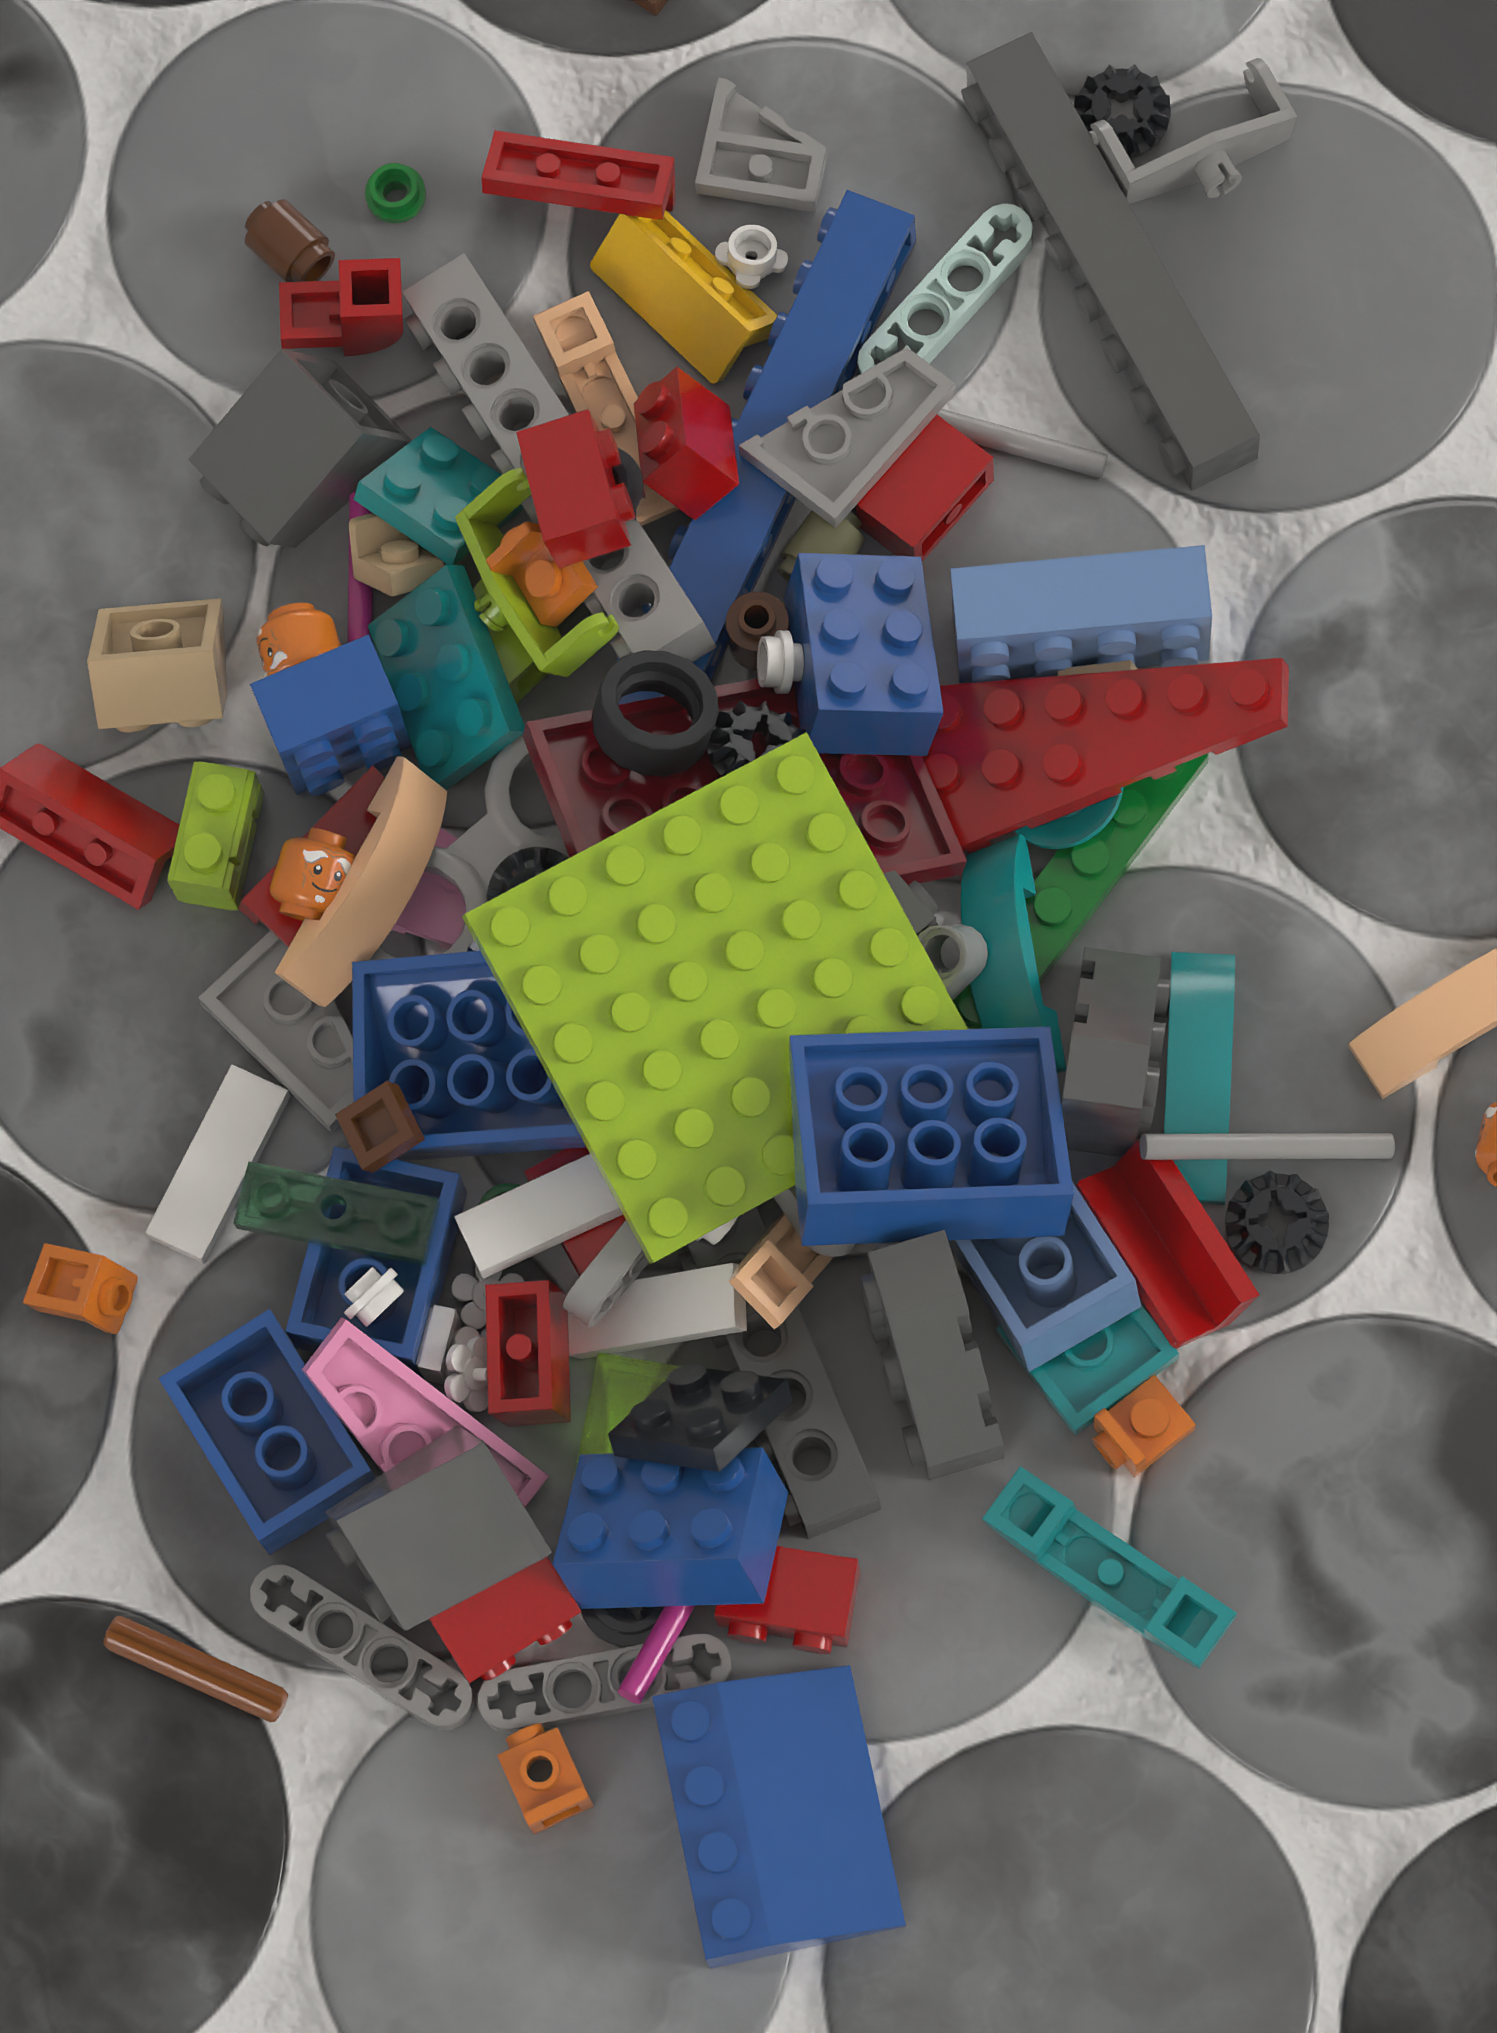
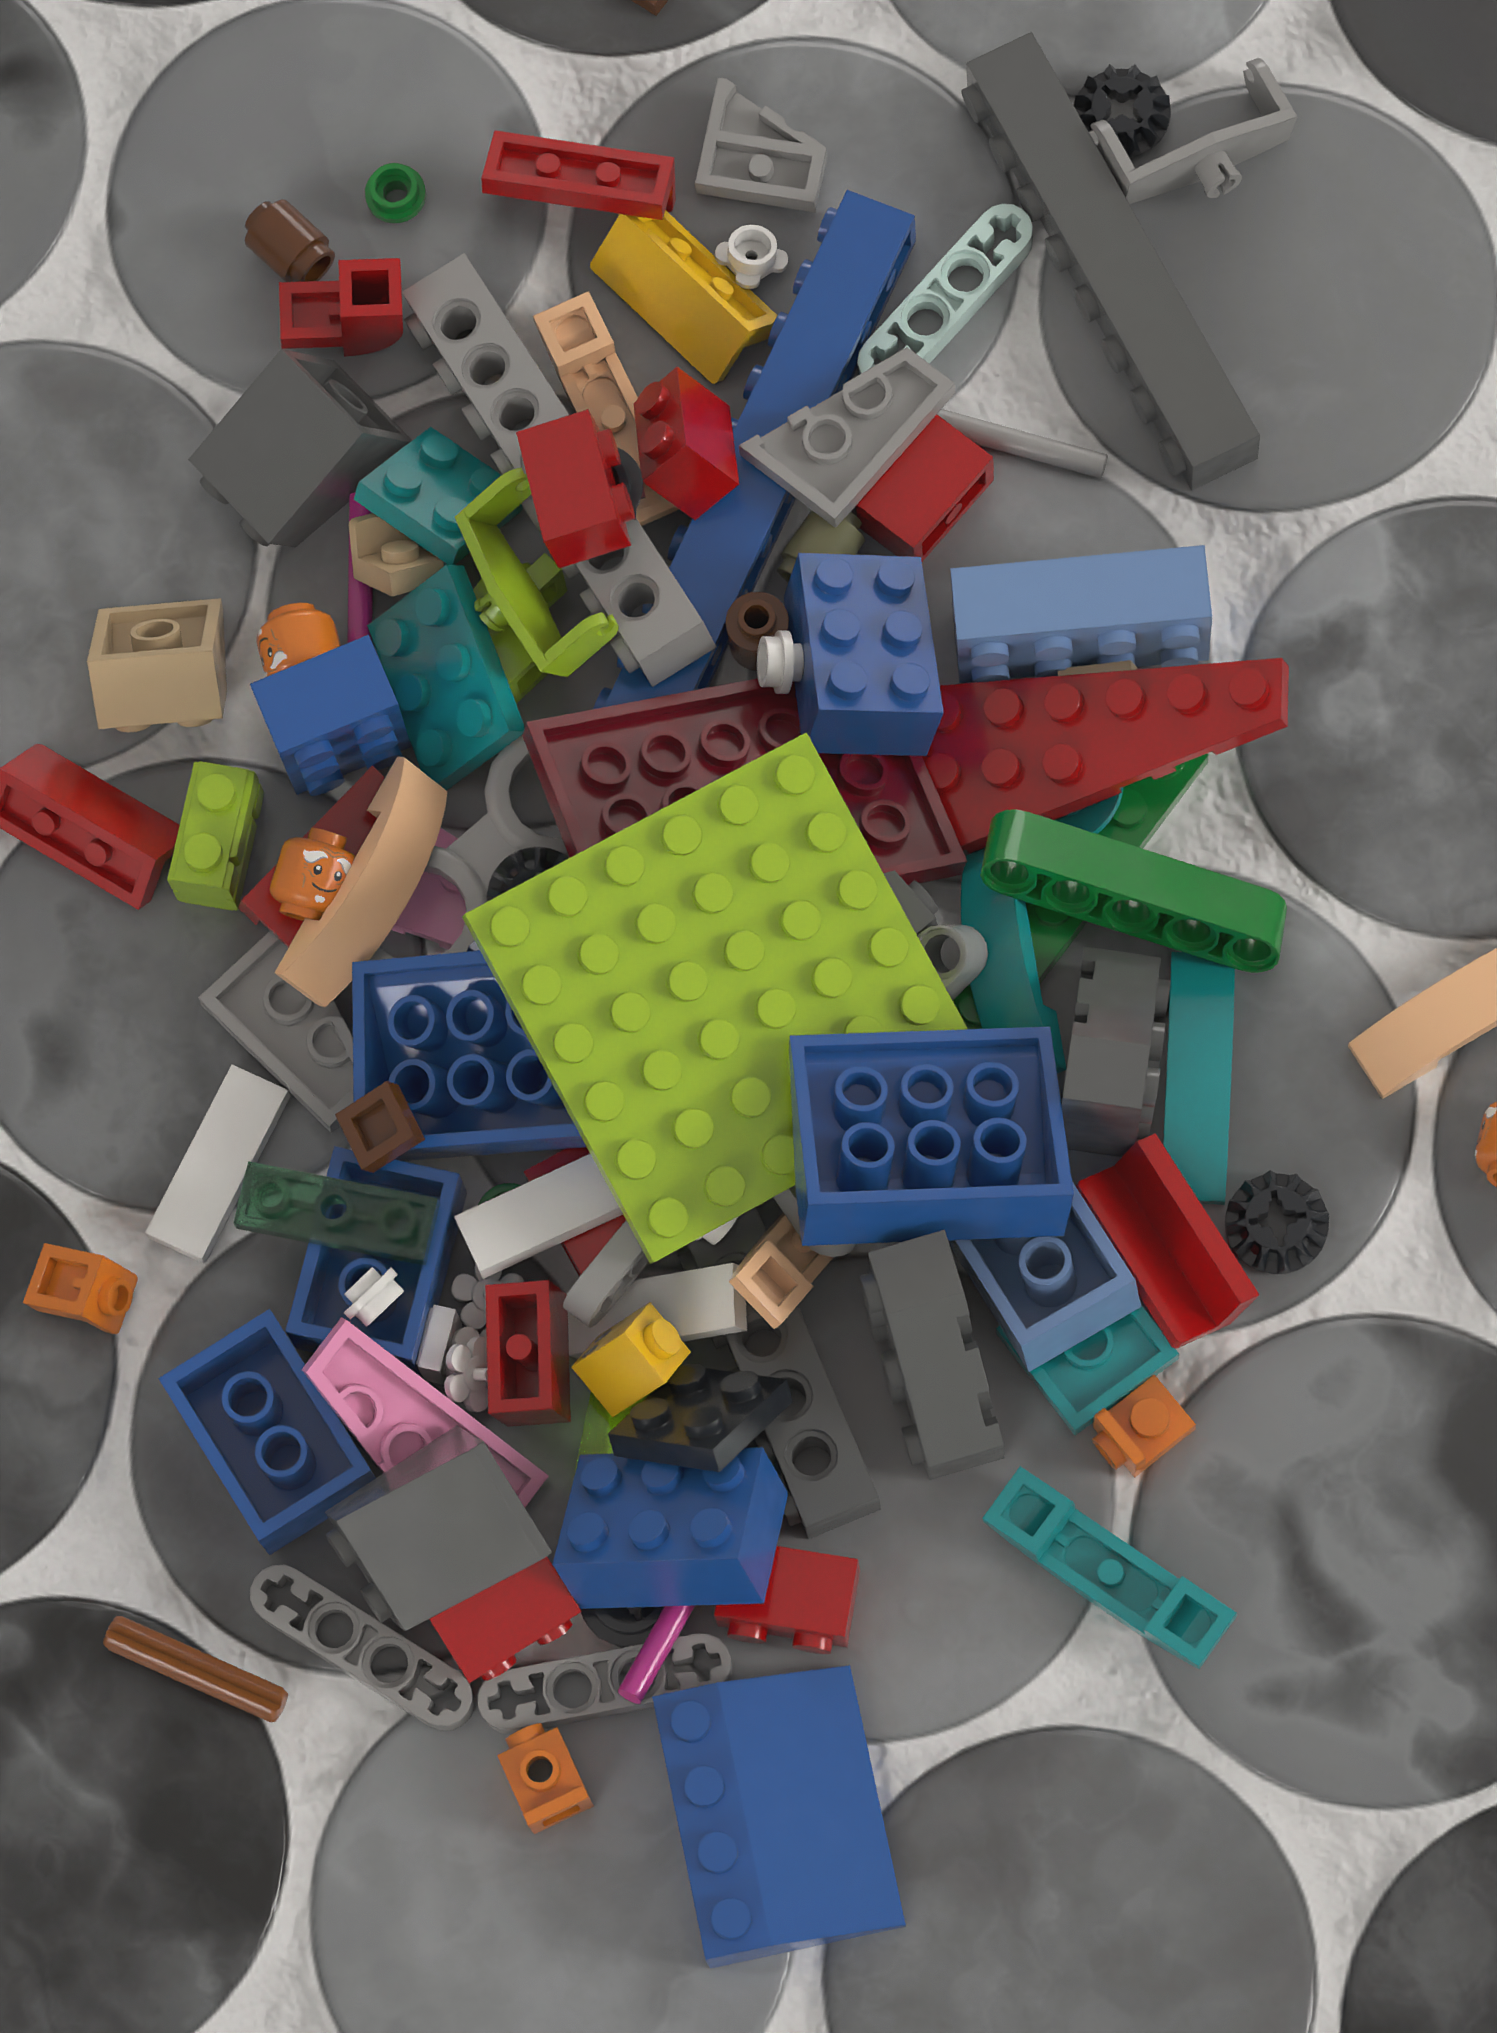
(548, 589): orange bracket -> none
(631, 1359): none -> yellow brick
(669, 676): black tyre -> none
(732, 735): black gear -> none
(1134, 891): none -> green beam
(1267, 1146): light grey bar -> none

